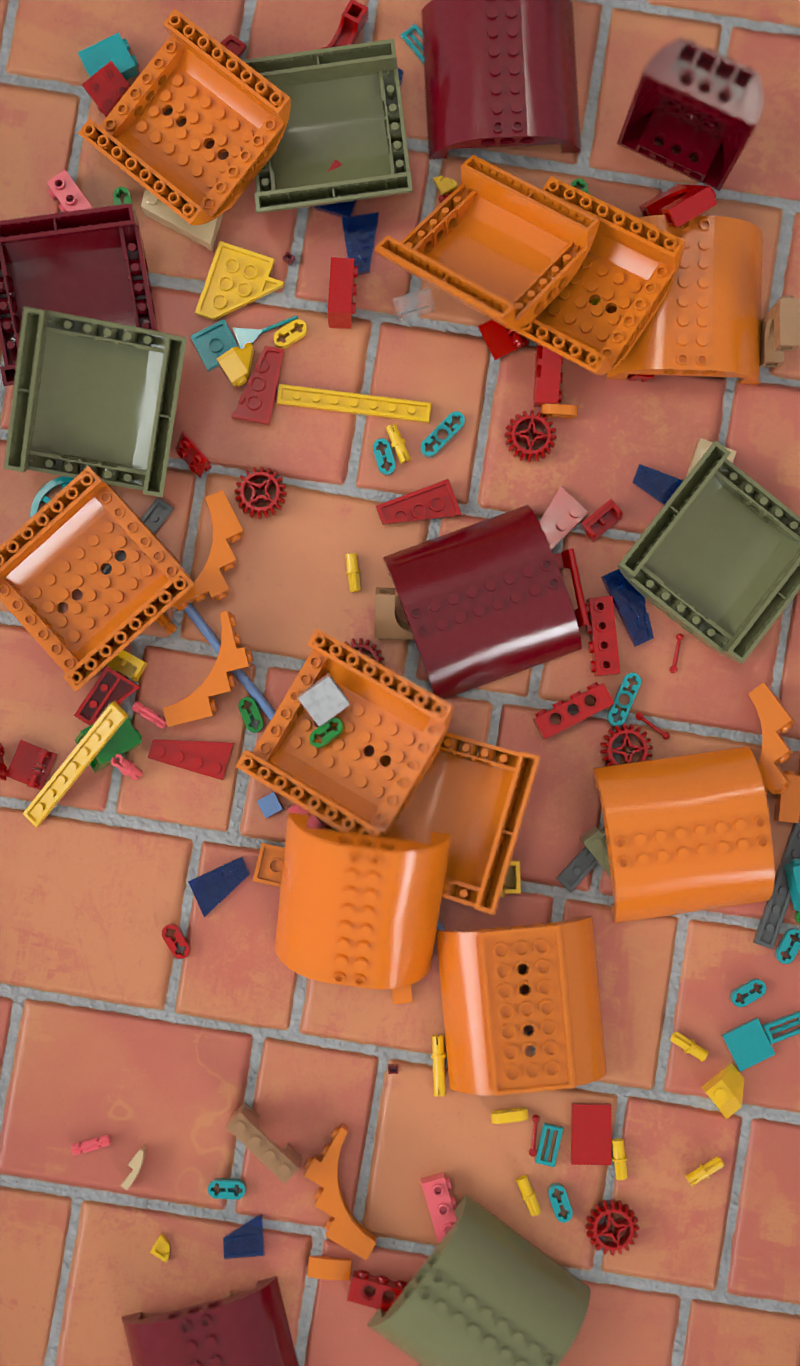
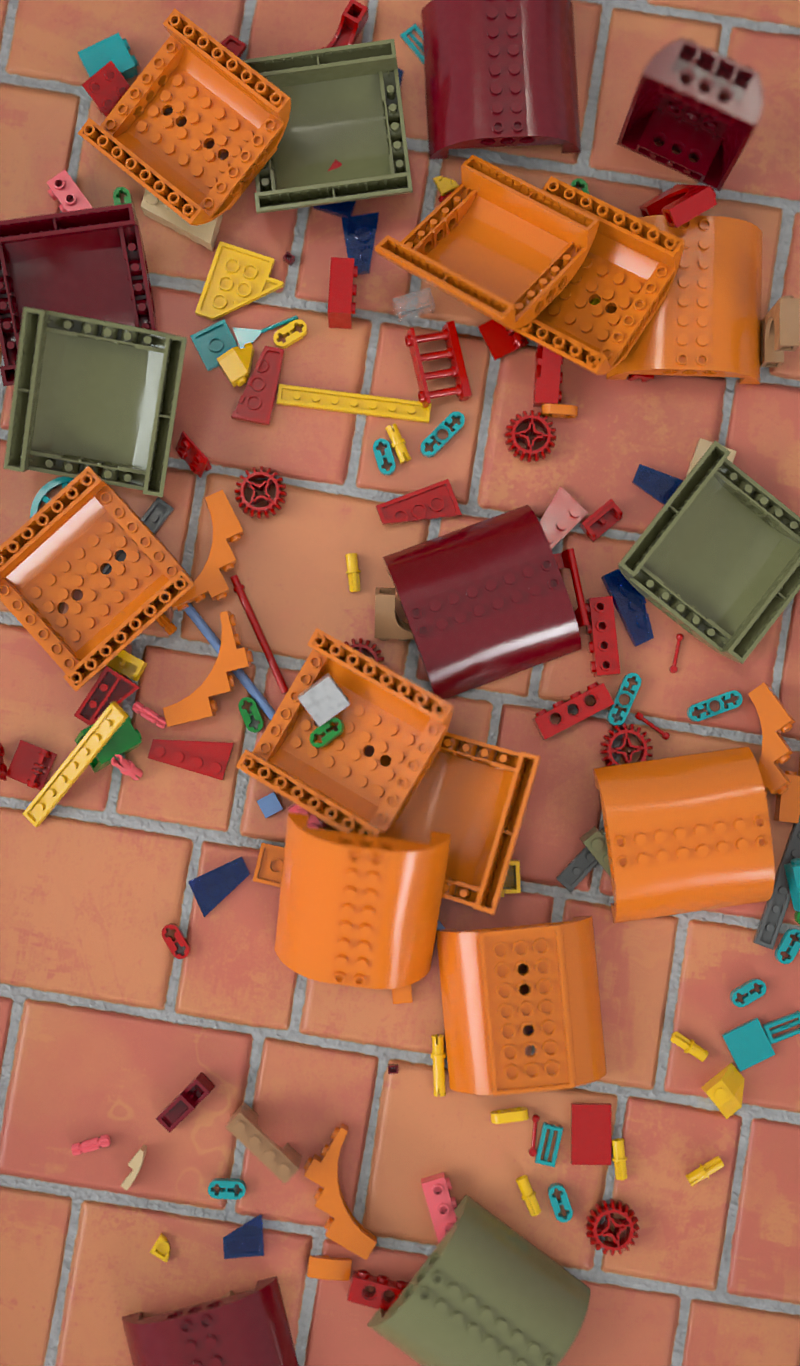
(185, 1102): none -> dark red slope
(239, 589): none -> red bar
(452, 352): none -> red fence
(702, 716): none -> teal beam

